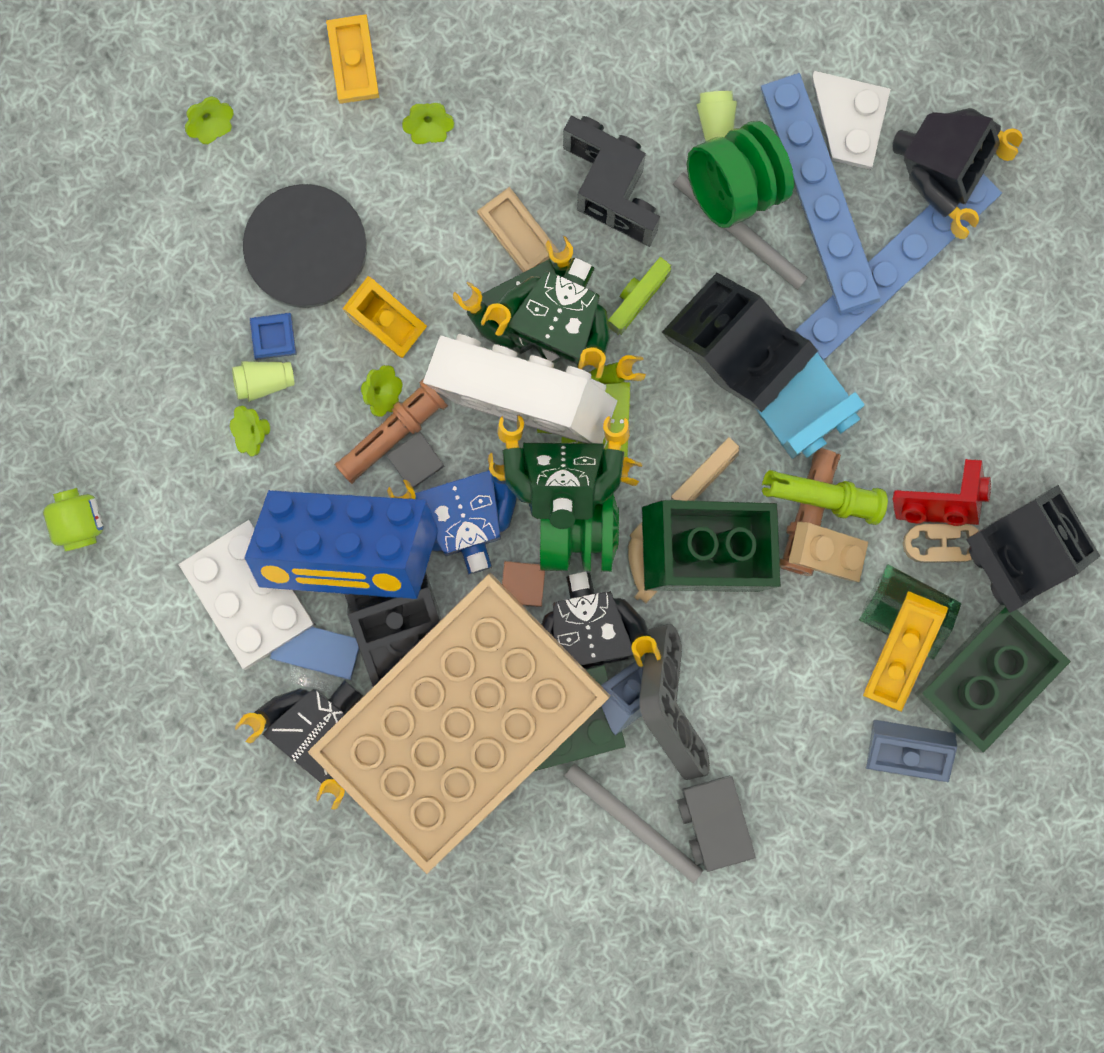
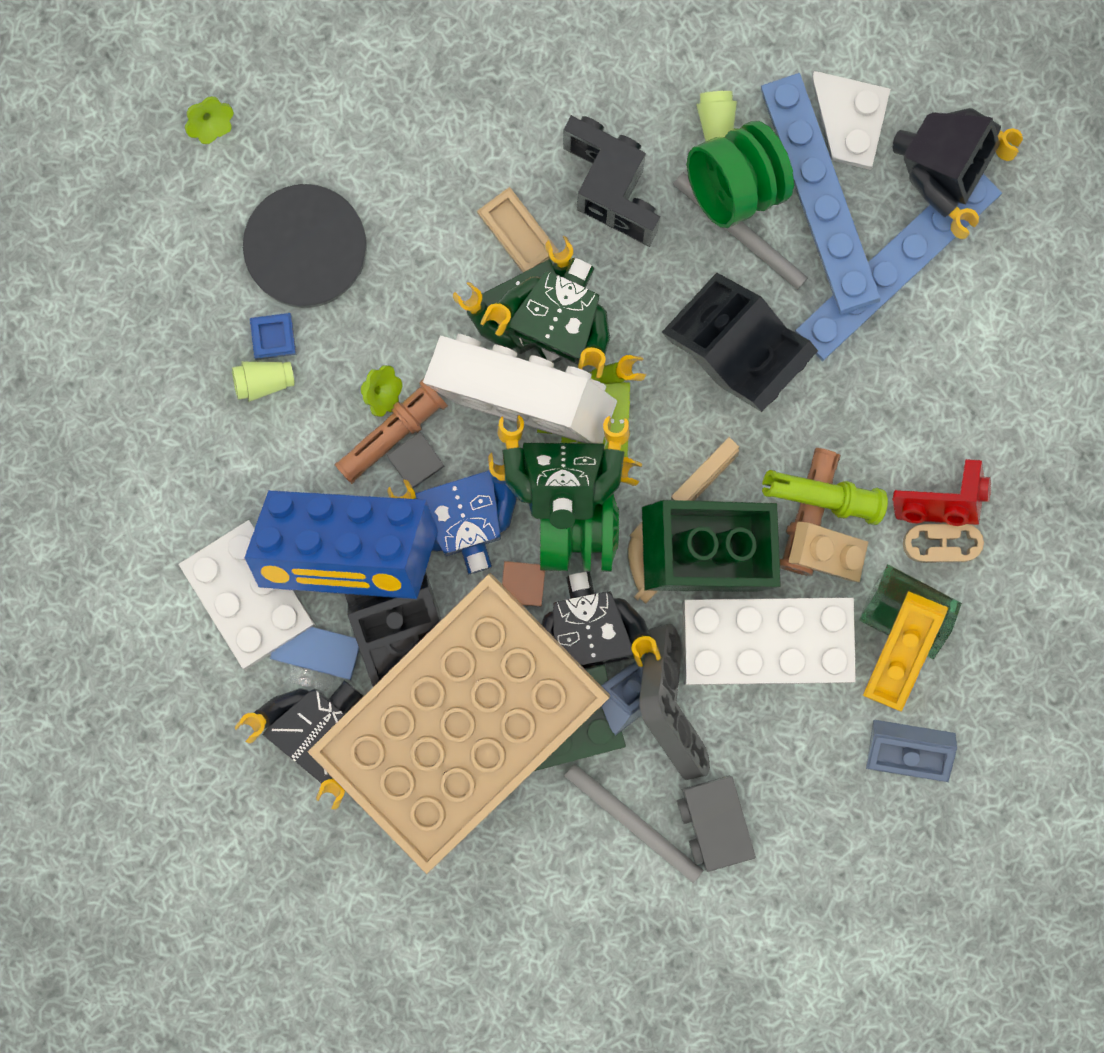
(73, 520): lime head -> none
(248, 430): lime plant -> none
(352, 59): yellow plate -> none
(384, 317): yellow slope -> none
(428, 123): lime plant -> none
(638, 294): lime plate -> none
(768, 641): none -> white brick
(811, 409): medium azure bracket -> none
(992, 678): dark green brick -> none
(1032, 549): black bracket -> none

